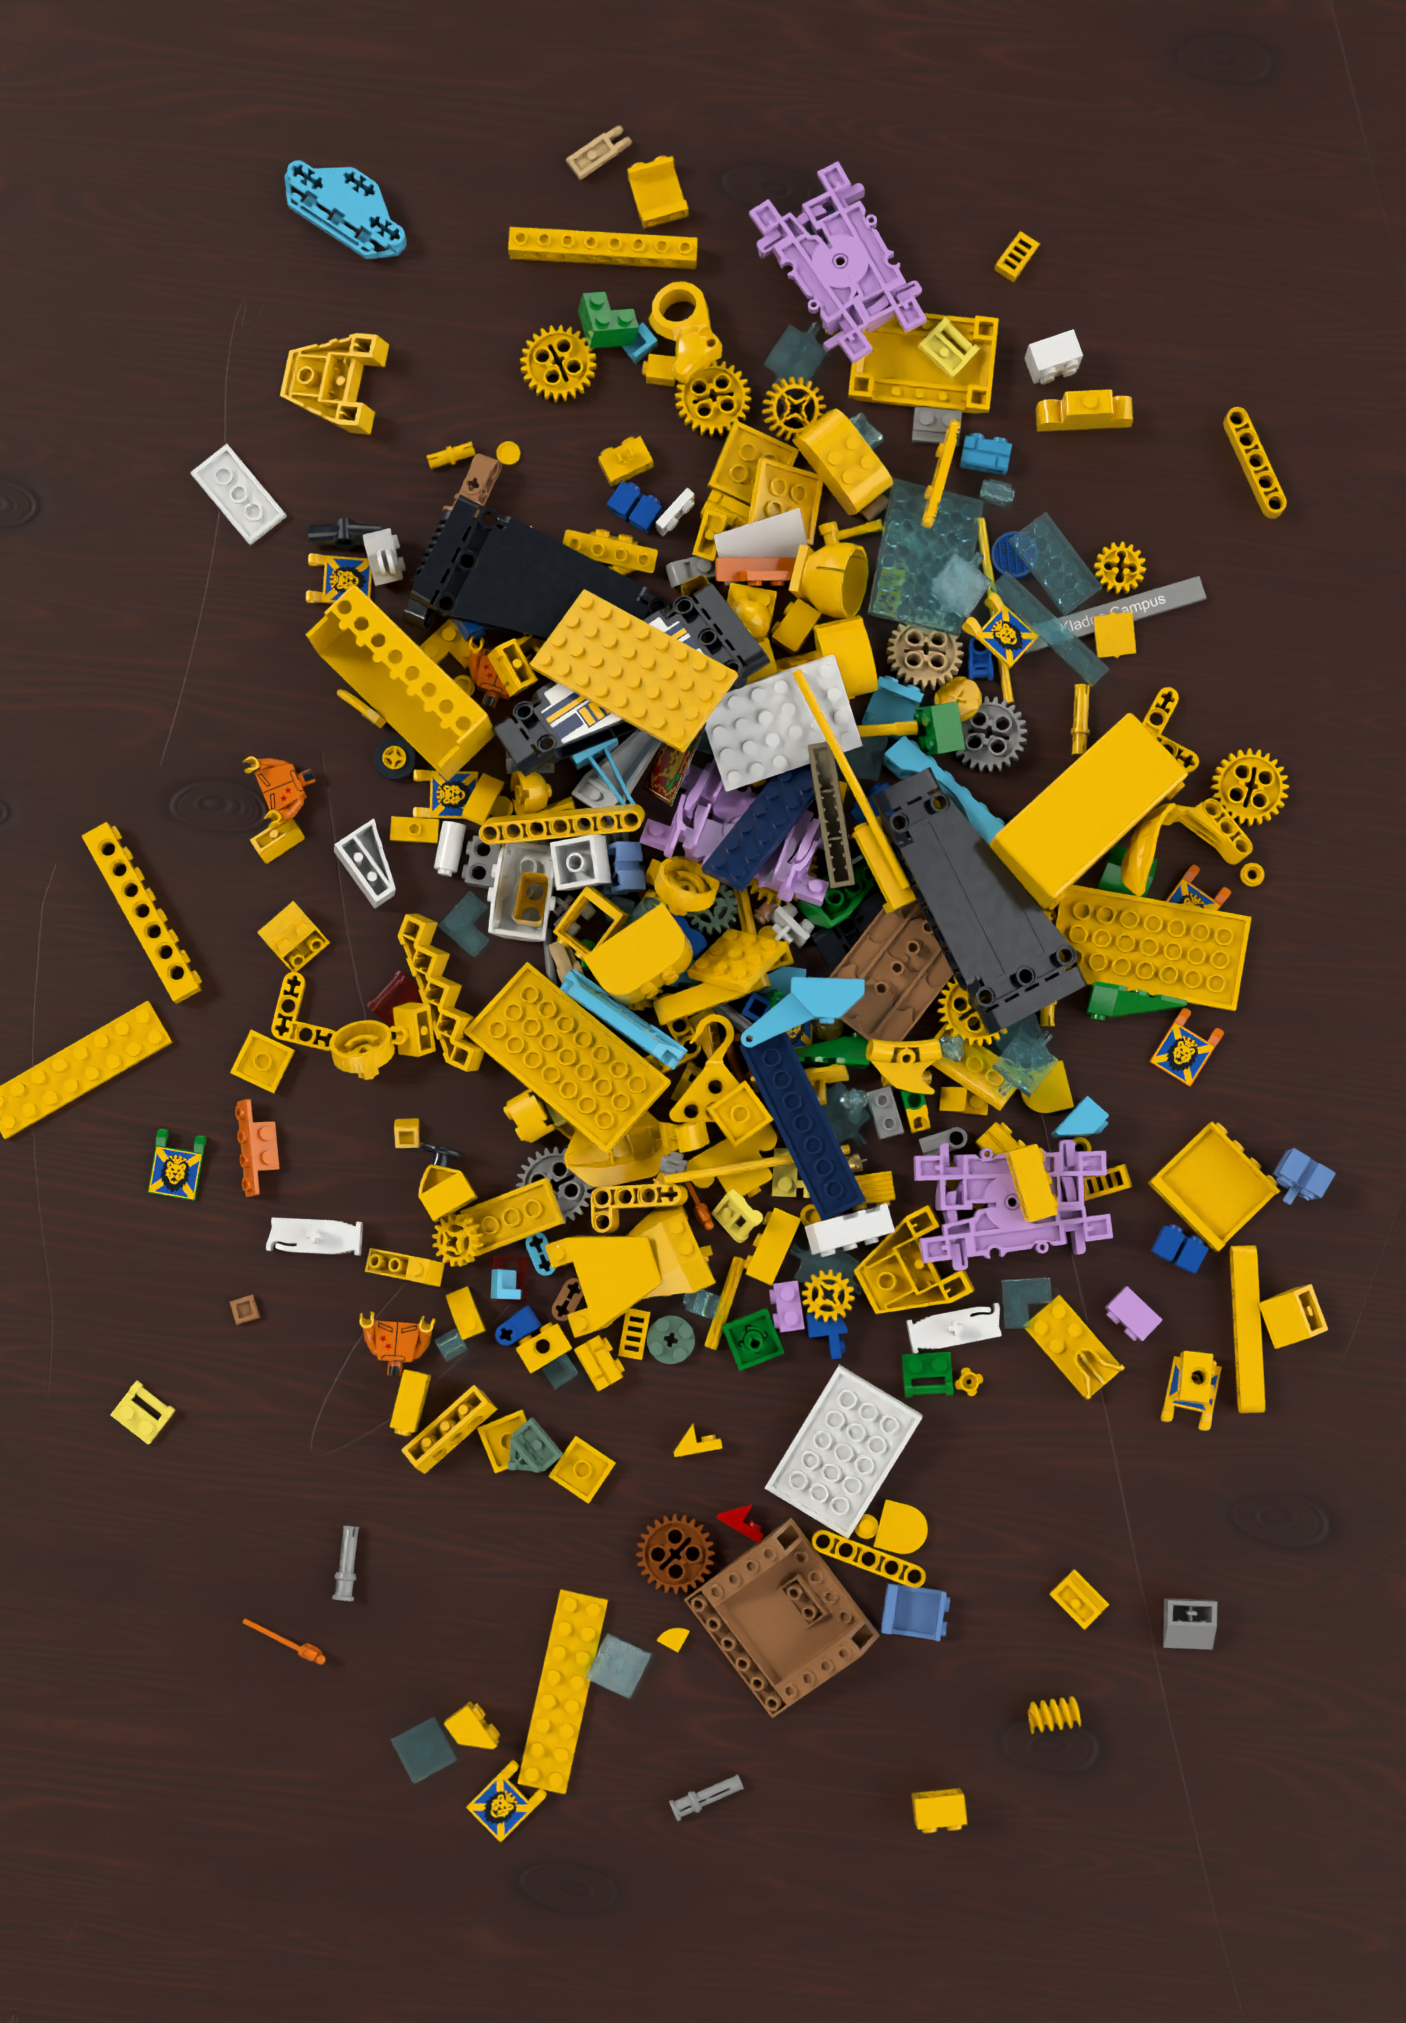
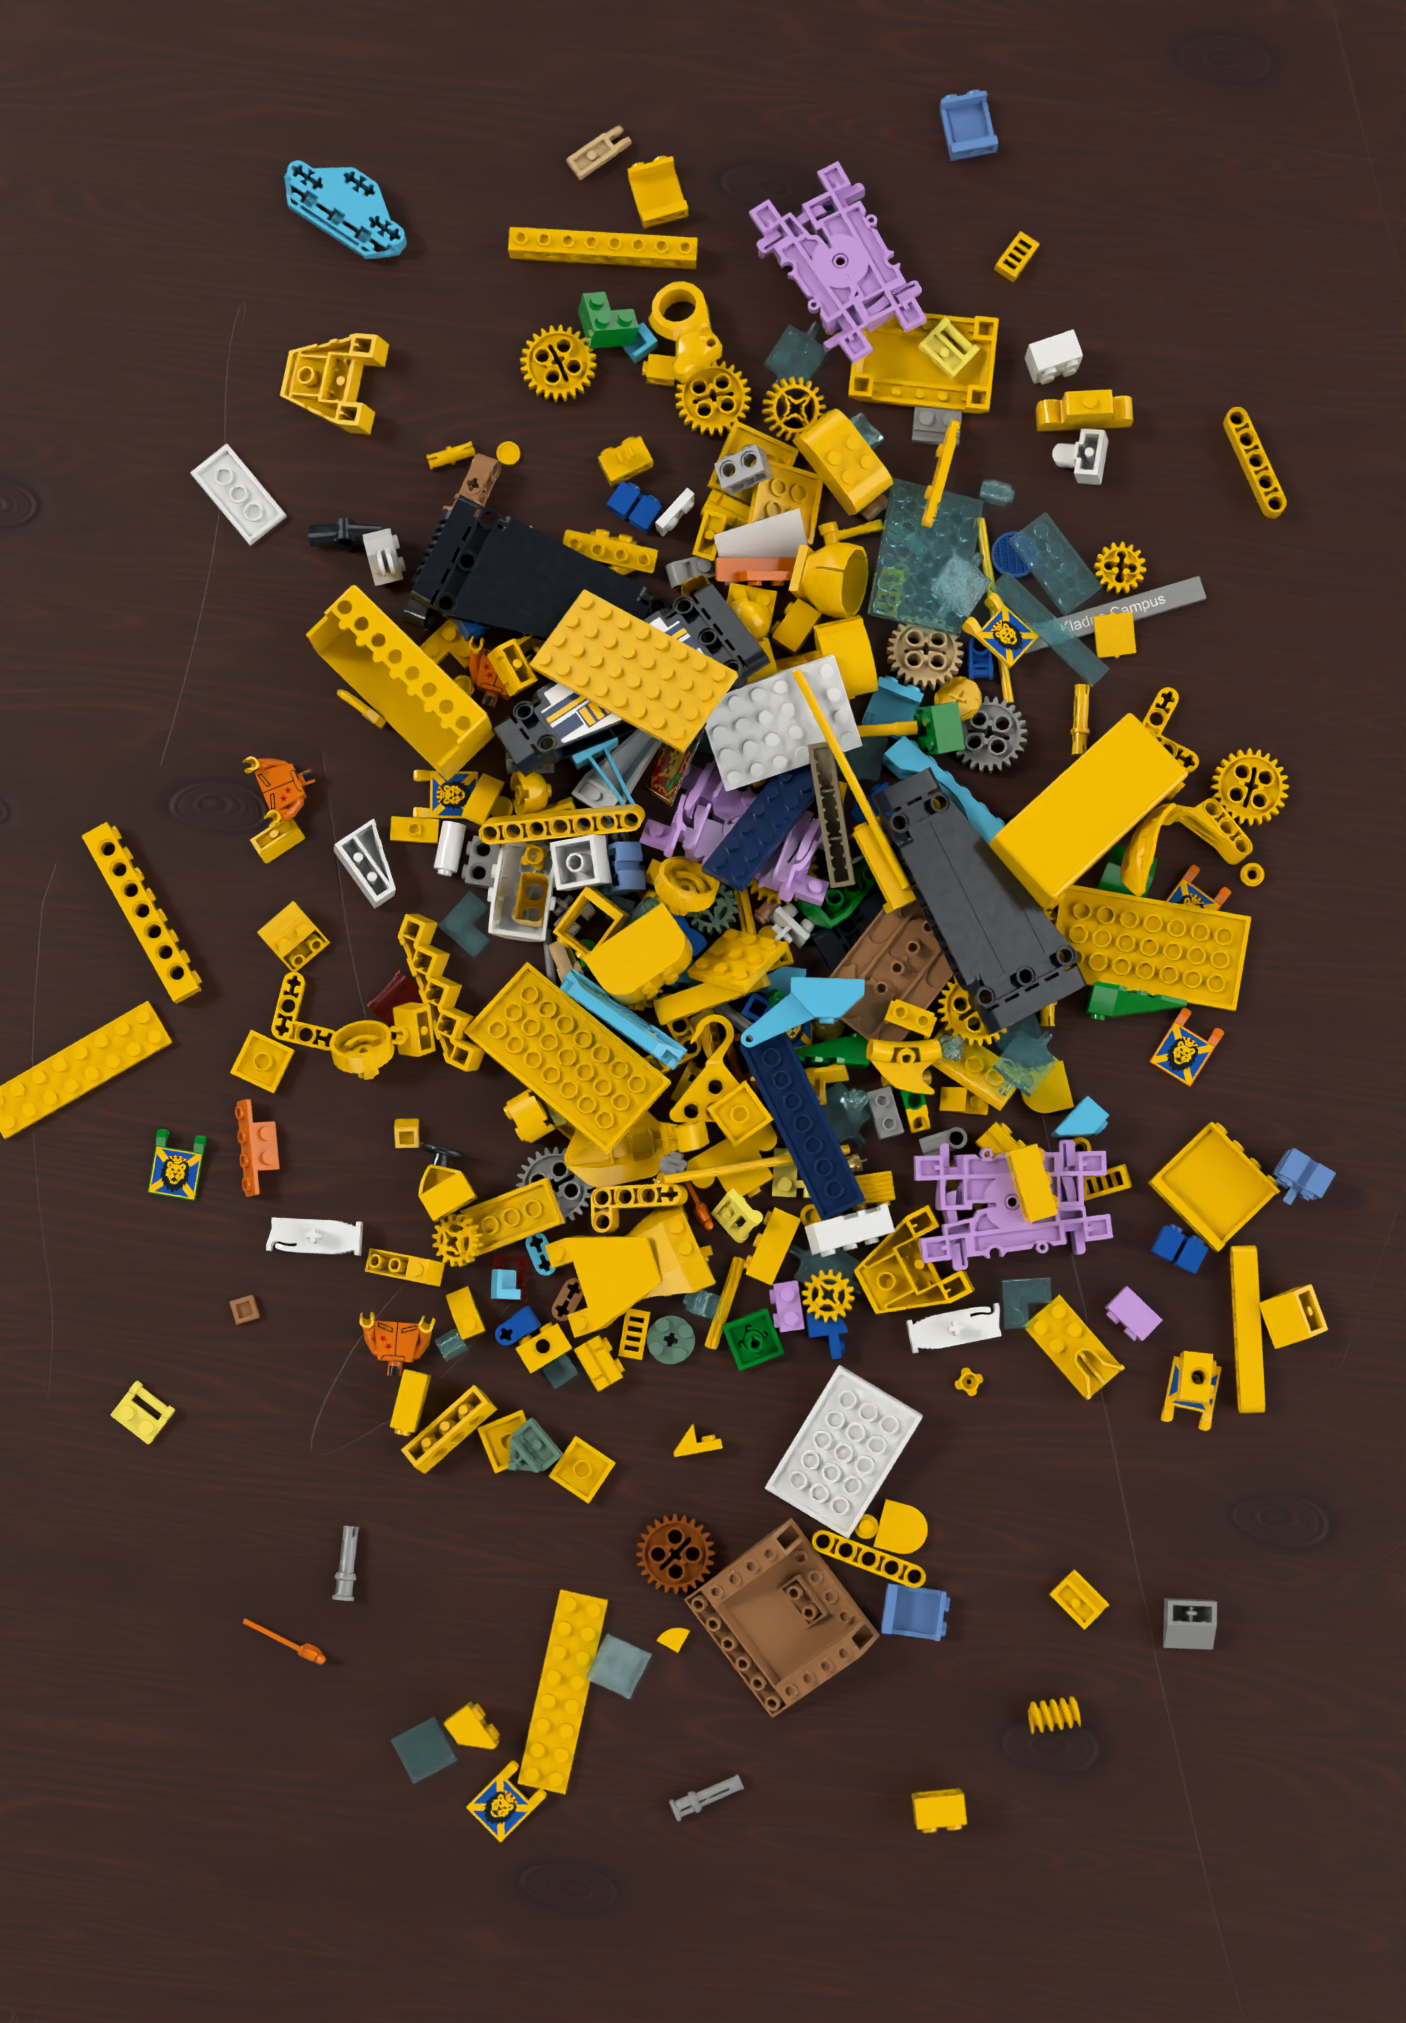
(339, 576): flag -> none
(395, 750): black wheel -> none
(532, 850): none -> yellow plate
(735, 1519): red slope -> none
(744, 474): none -> light grey brick
(910, 1017): none -> yellow window
(926, 1366): green plate -> none
(967, 125): none -> medium blue panel
(985, 454): dark azure brick -> none
(1085, 456): none -> white brick

